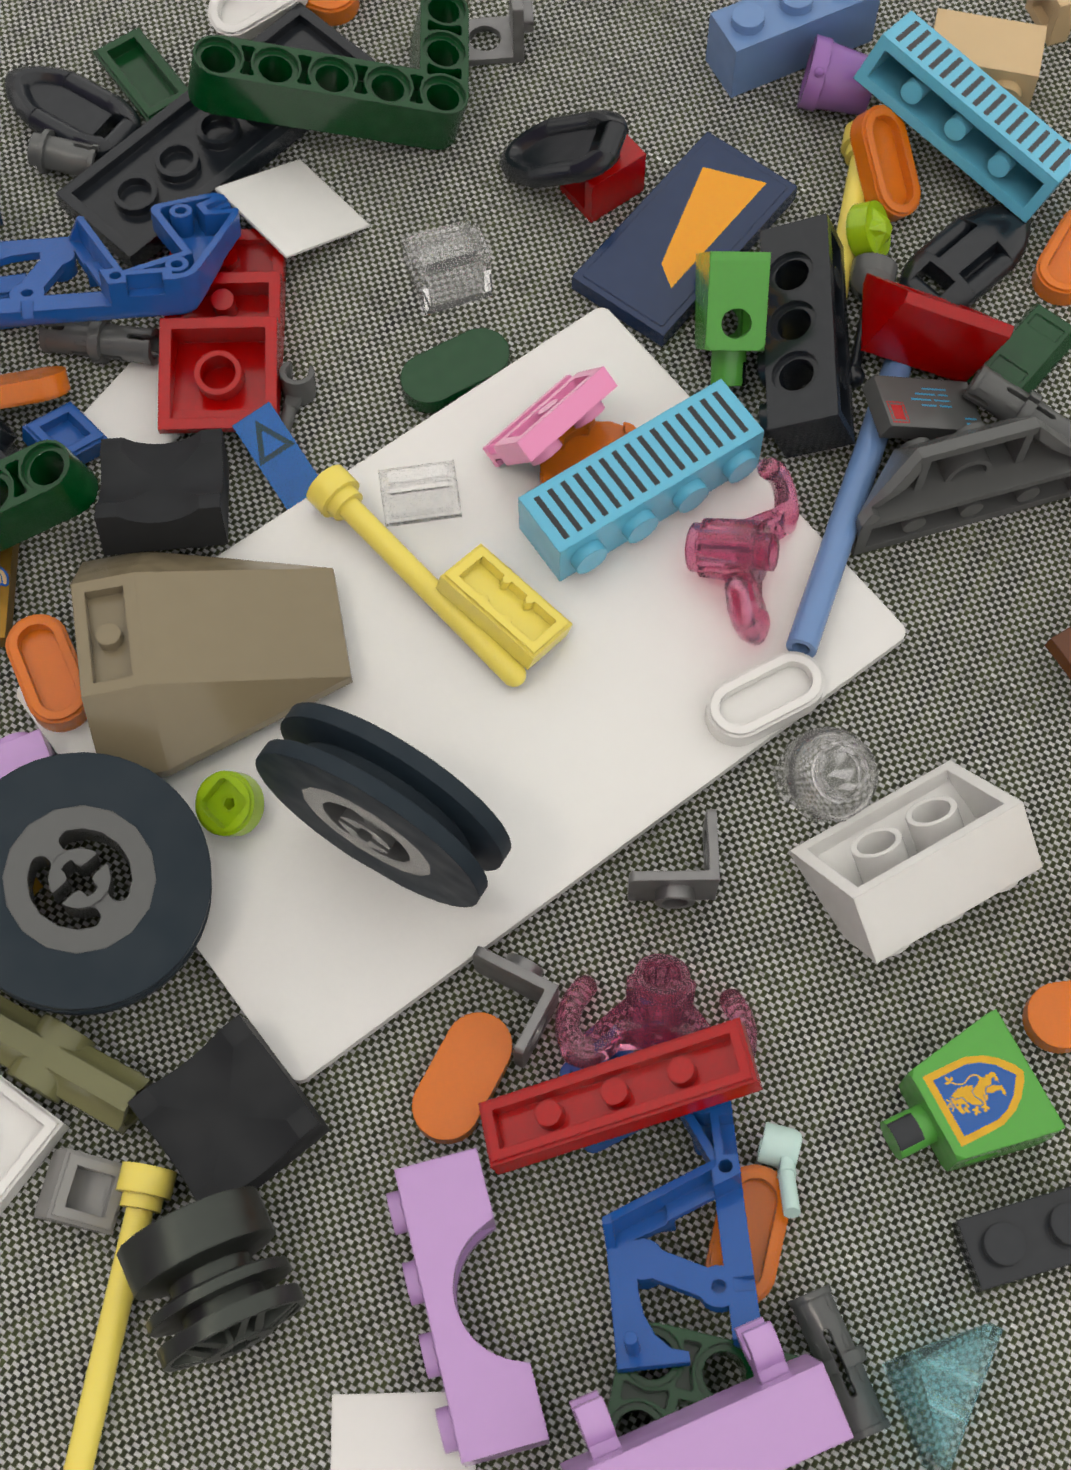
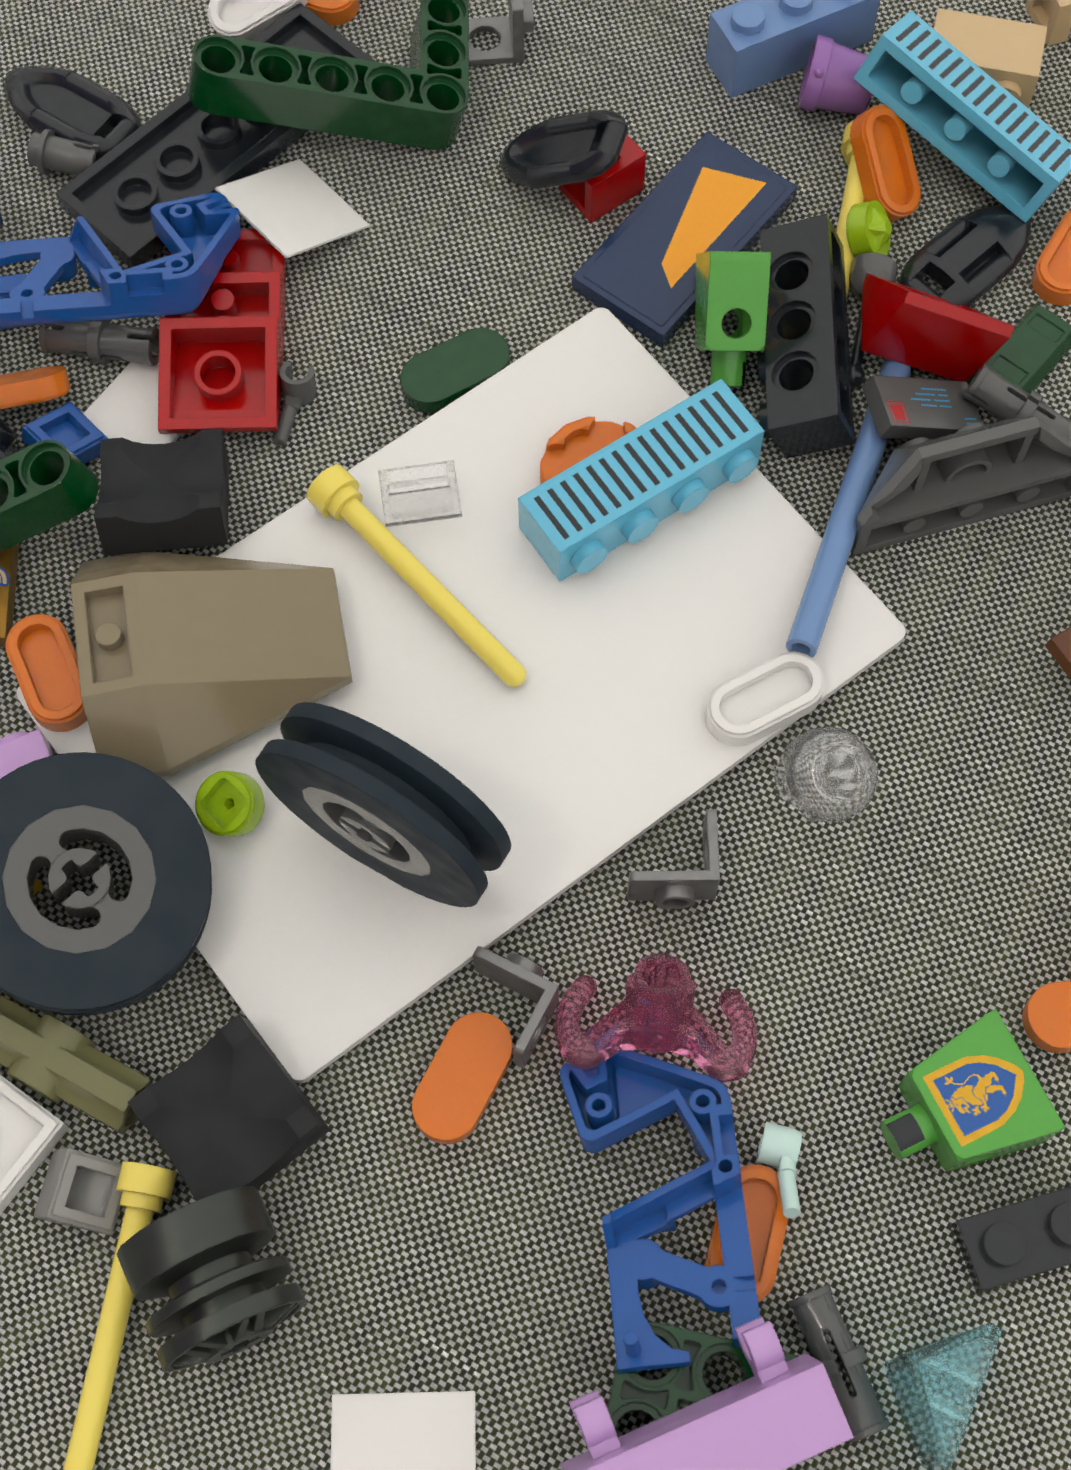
(140, 73): dark green tile -> none
(276, 454): clear blue sticker -> none
(448, 266): clear piece -> none
(489, 1398): lavender arch -> none
(504, 606): light yellow plate -> none
(537, 430): bright pink plate -> none
(619, 1096): red tile -> none
(745, 550): clear pink piece -> none
(918, 859): white slope -> none

